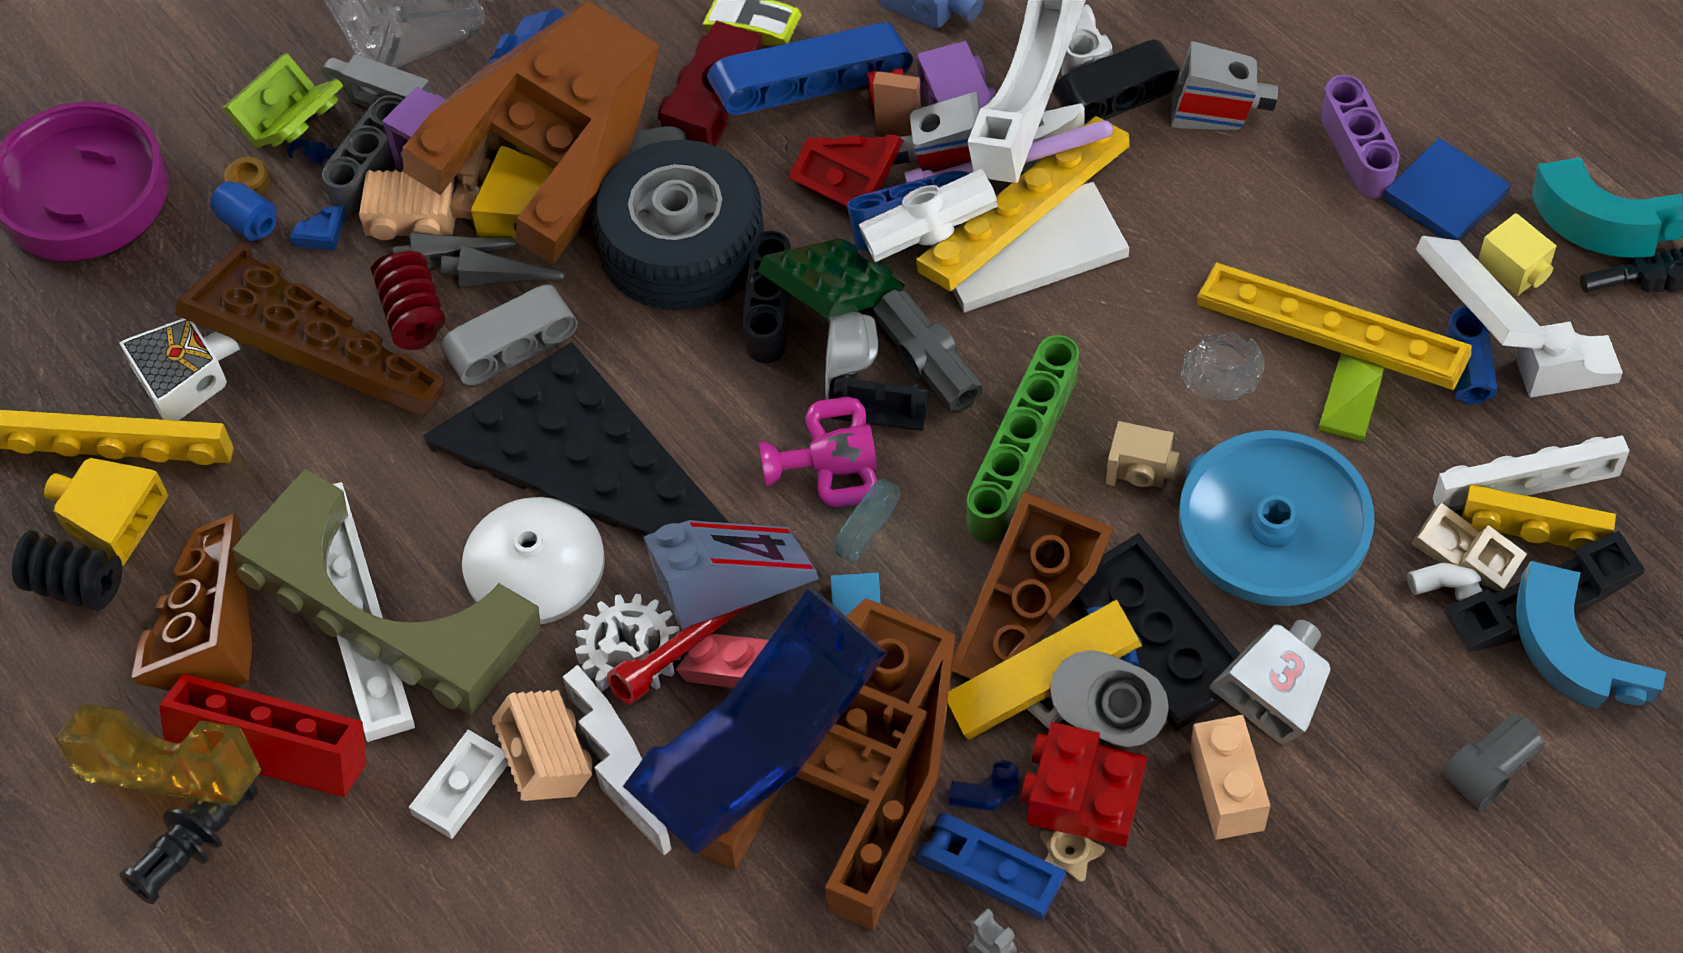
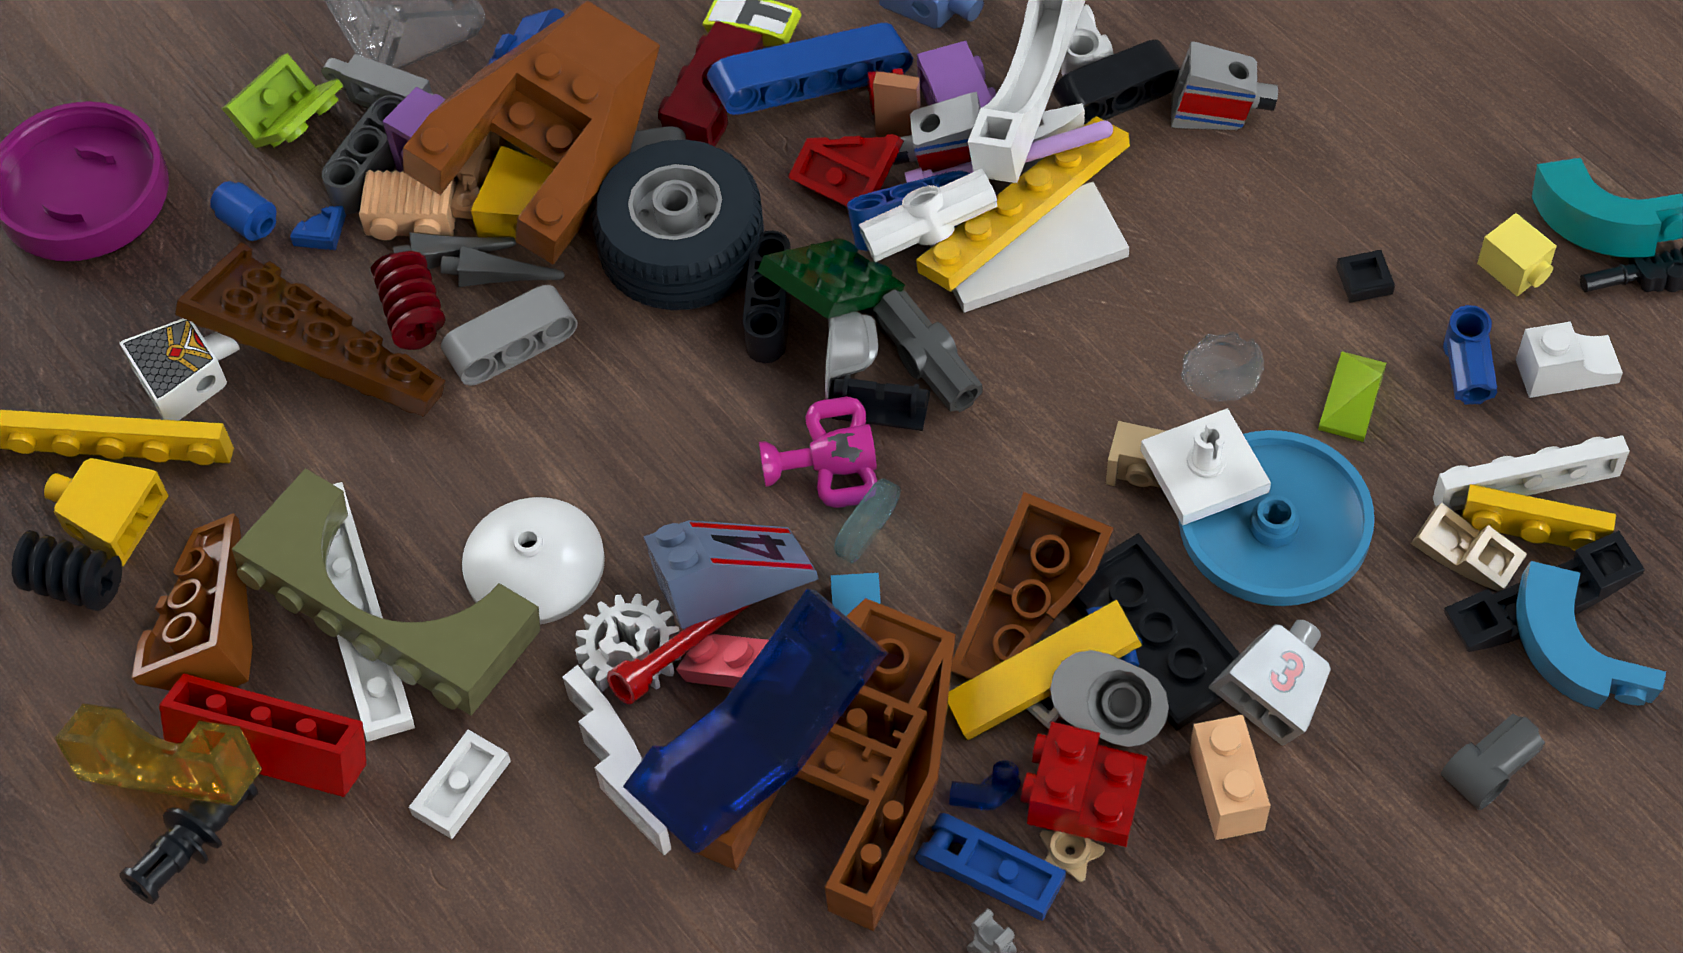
(250, 172): pearl gold tile -> none
(317, 150): clear blue hand -> none
(542, 745): light nougat brick -> none
(576, 442): black wing -> none
(1022, 455): bright green beam -> none
(1205, 466): none -> white tile
(1335, 325): yellow tile -> none
(1359, 136): medium lavender beam -> none
(1365, 276): none -> black tile
(1445, 575): white arm -> none
(1447, 191): blue tile -> none
(1481, 293): white tile -> none

